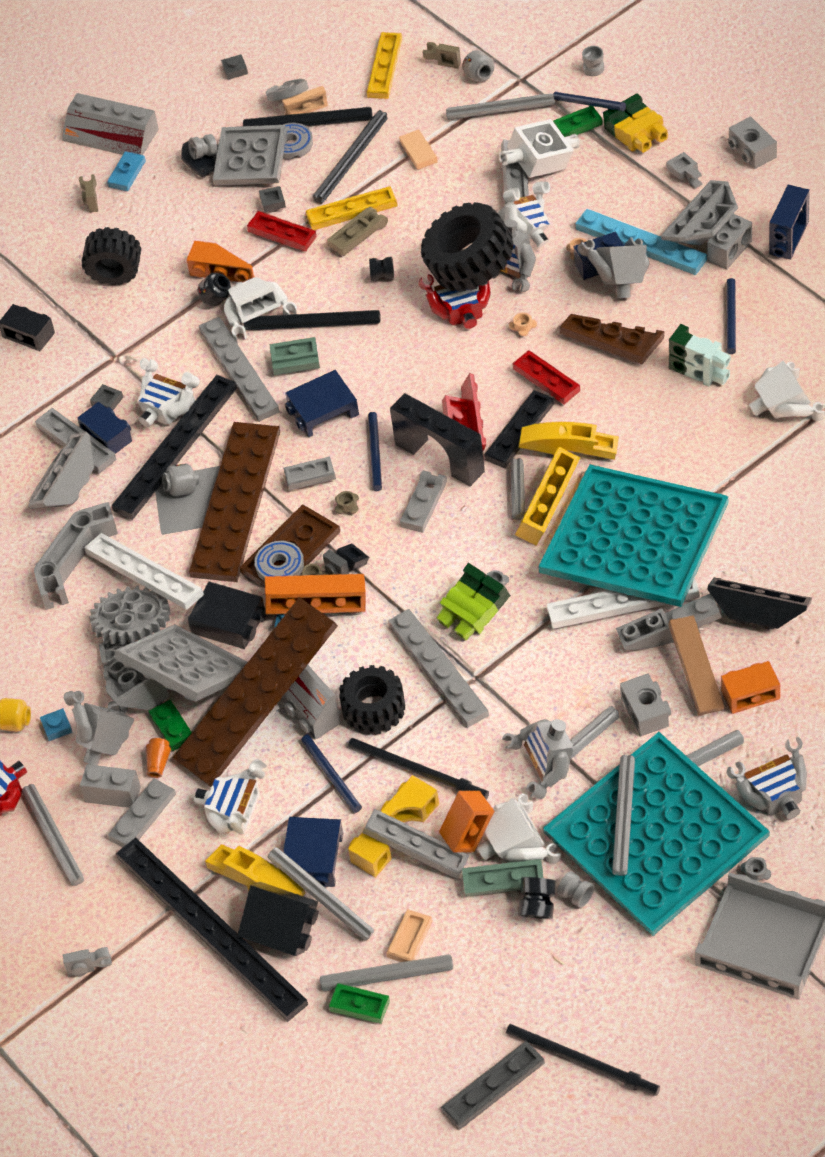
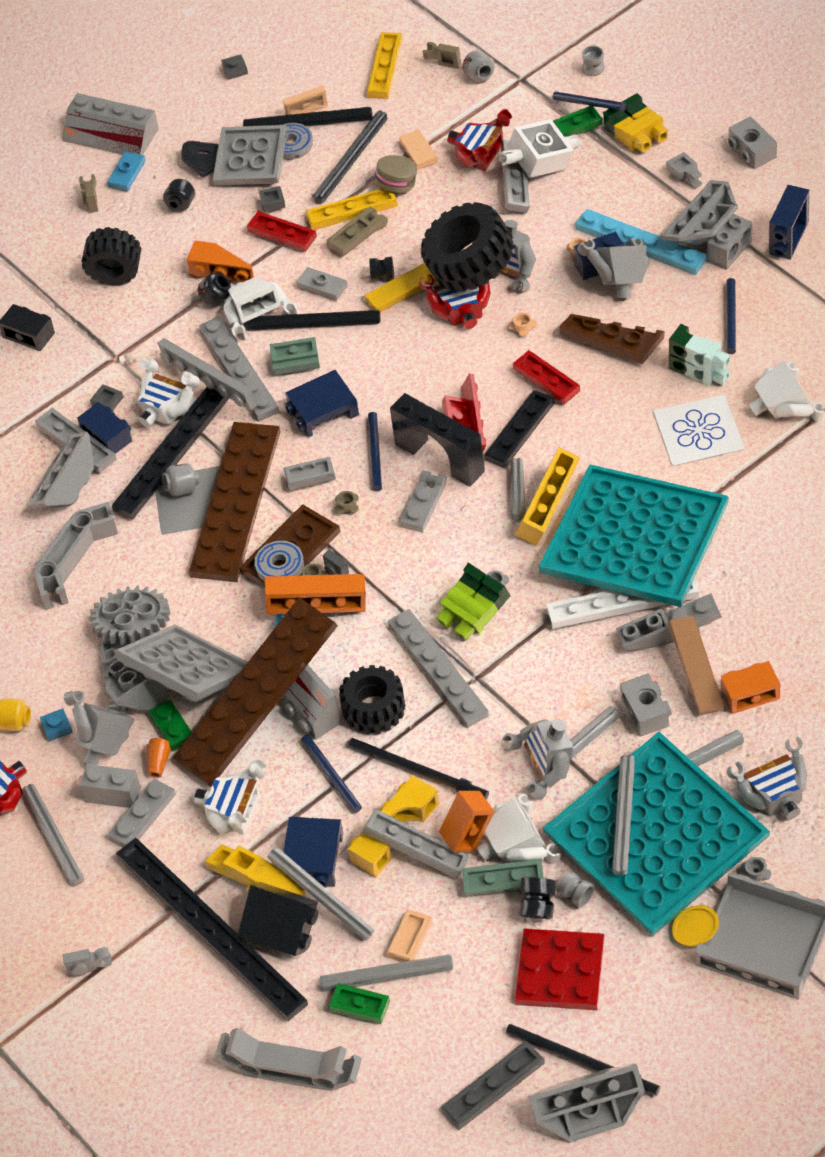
(144, 571): white plate -> none
(179, 195): none -> black head
(202, 146): light grey wheel -> none
(207, 374): none -> light grey plate
(227, 615): black brick -> none
(287, 1063): none -> light grey piece
(288, 89): light grey tile -> none
(322, 283): none -> light grey plate
(353, 556): black plate -> none
(395, 173): none -> dark tan head
(398, 288): none -> yellow tile
(480, 142): none -> red torso
(500, 106): light grey axle -> none
(528, 212): white torso -> none
(560, 969): none -> red plate
(569, 436): yellow slope -> none
(589, 1102): none -> light grey wedge
(695, 925): none -> yellow piece
(698, 430): none -> white sticker
(757, 604): black wedge -> none

